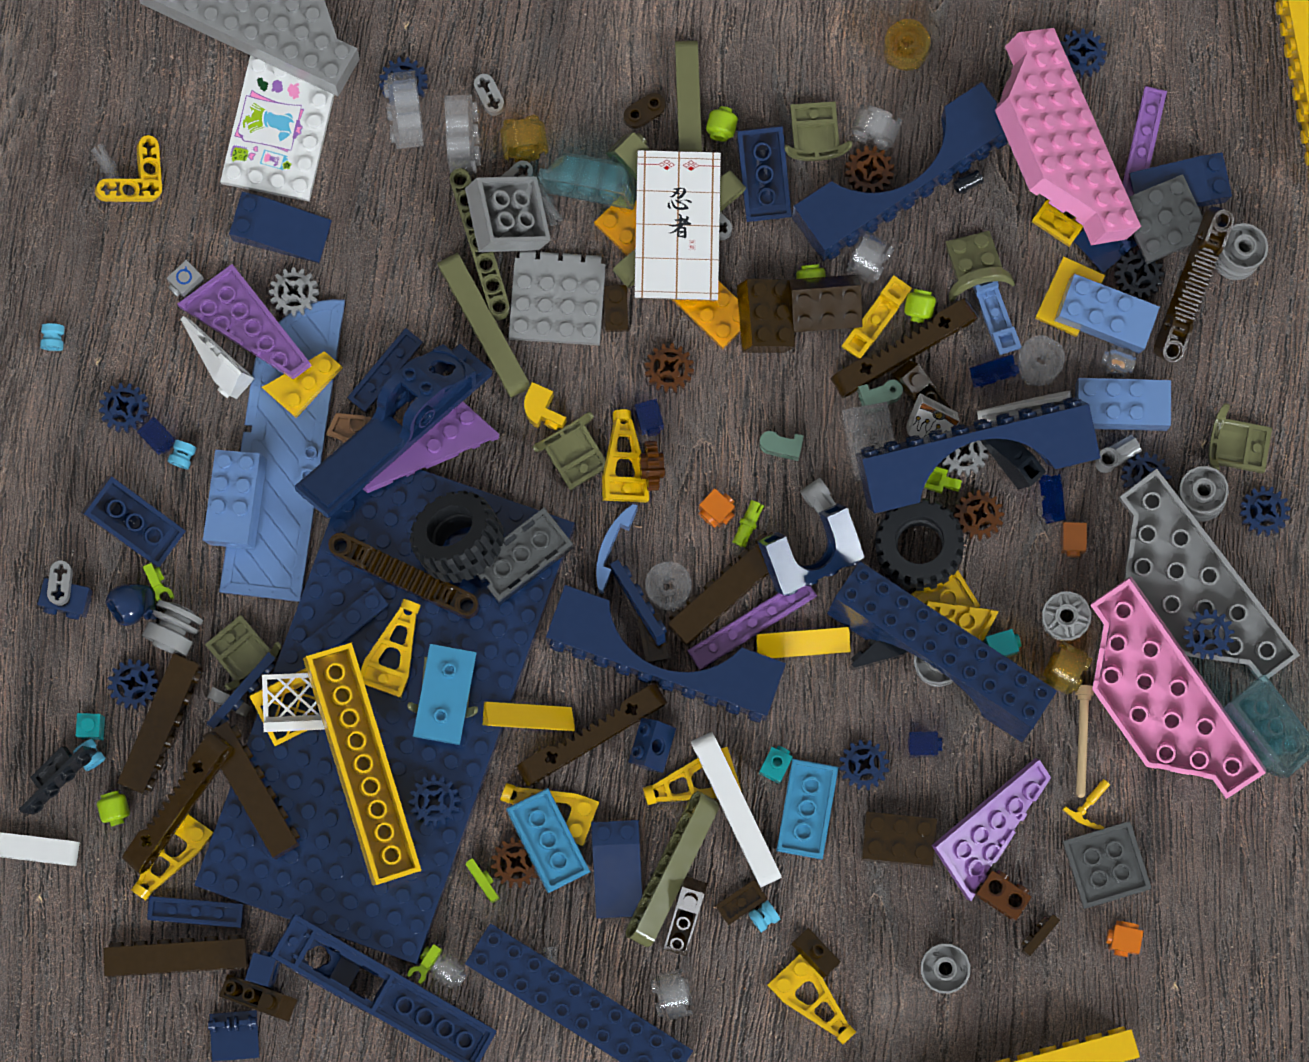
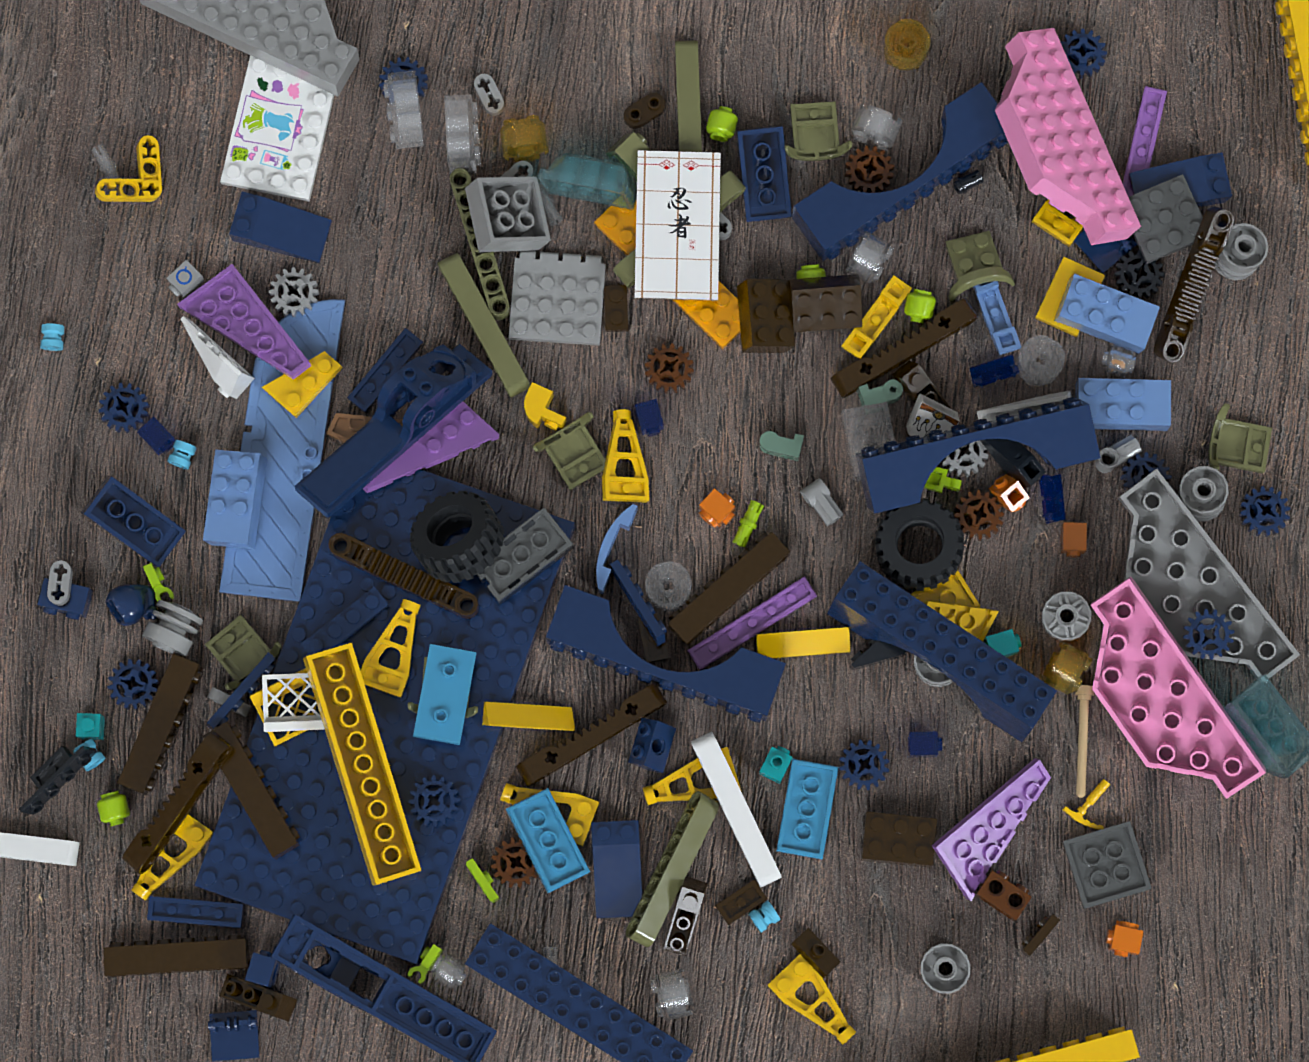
(652, 465): reddish brown gear -> none
(841, 551): arch -> none
(1009, 493): none -> orange brick

